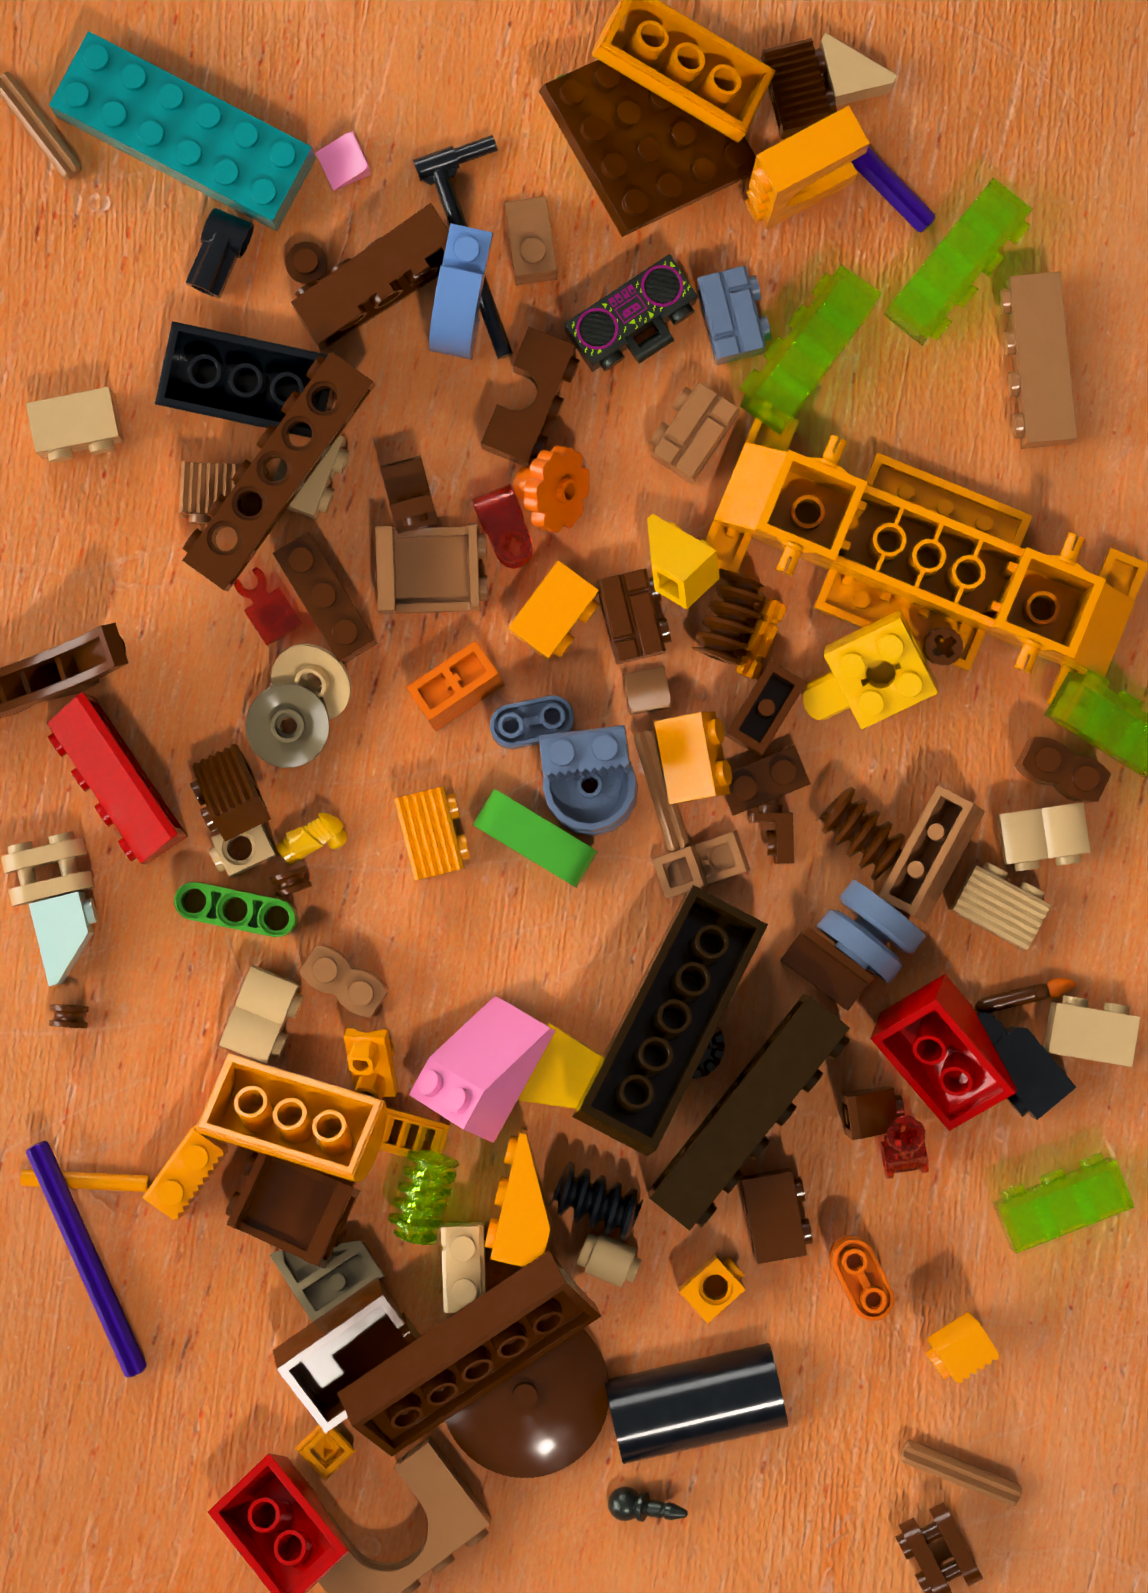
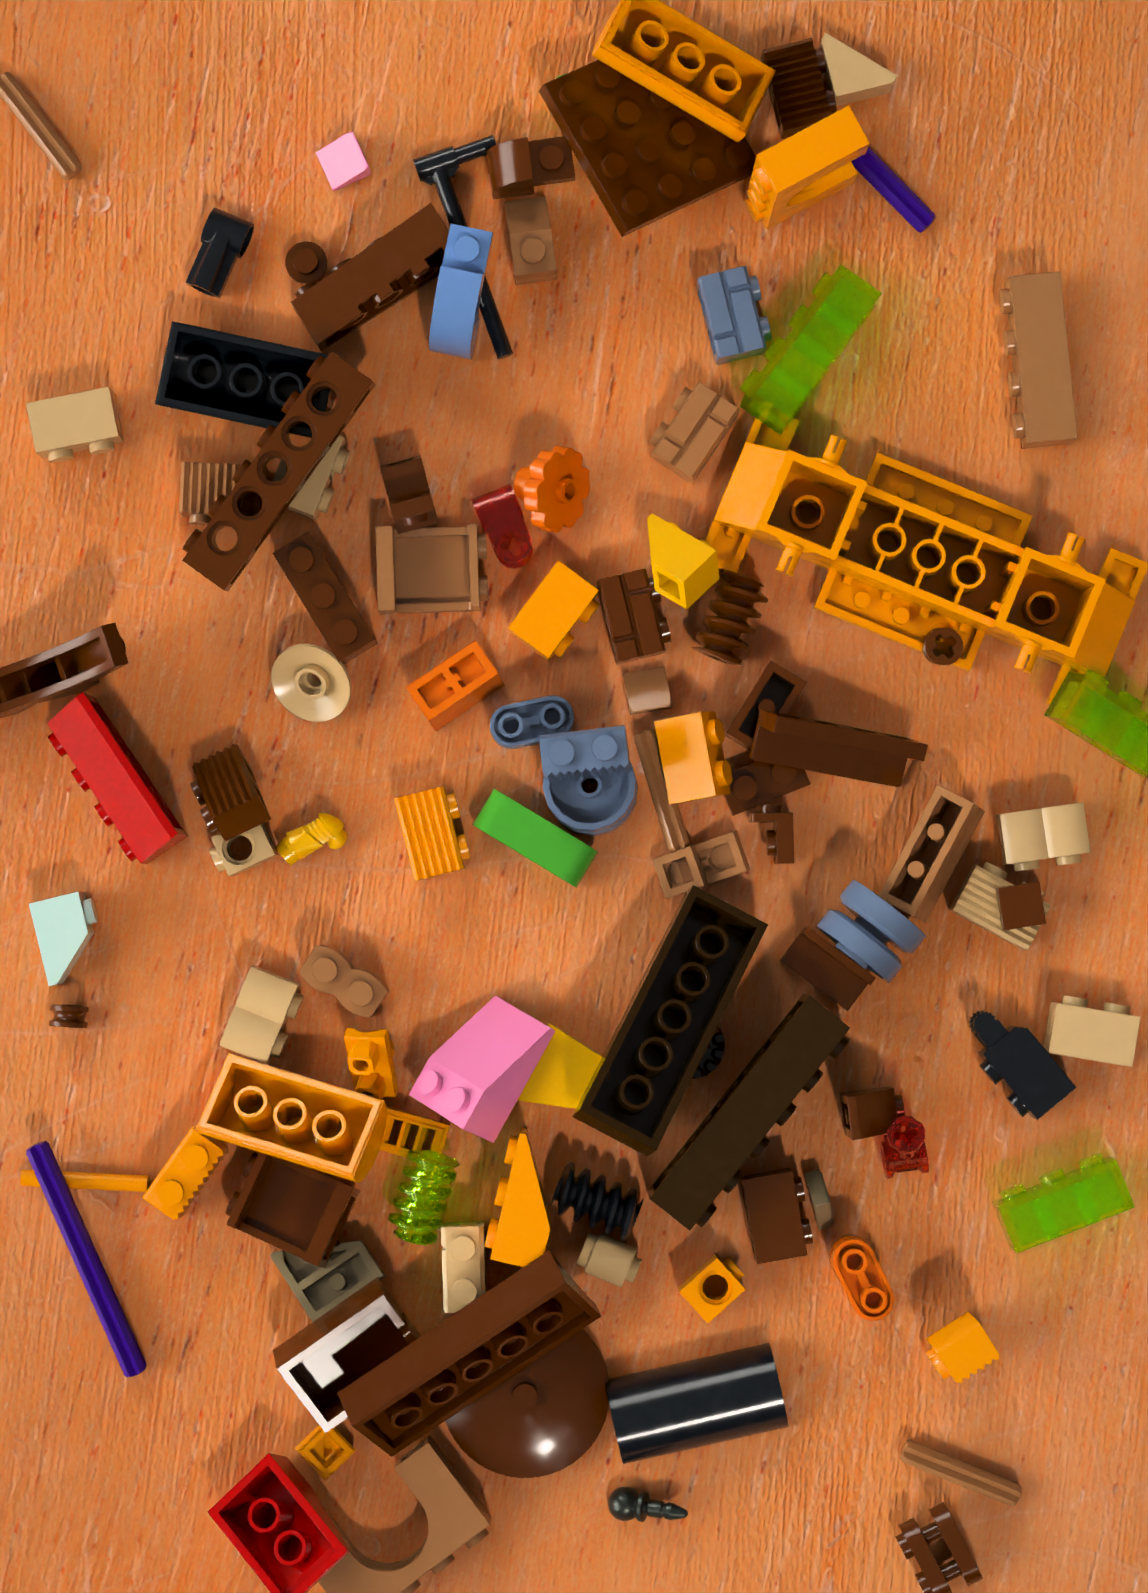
(62, 850): tan brick -> none
(182, 131): teal brick -> none
(216, 903): bright green beam -> none
(265, 725): dark tan dish -> none
(271, 611): clear red plate -> none
(290, 882): reddish brown bush -> none
(522, 164): none -> reddish brown brick
(547, 364): reddish brown arch -> none
(643, 302): pearl dark grey piece -> none
(762, 639): light orange axle -> none
(819, 1200): none -> dark tan tile
(833, 748): none -> reddish brown panel
(862, 832): reddish brown piece -> none
(872, 673): yellow brick -> none
(943, 1052): red slope -> none
(958, 261): clear neon green brick -> none
(1020, 906): none -> reddish brown tile
(1053, 989): reddish brown piece -> none
(1074, 777): reddish brown brick -> none

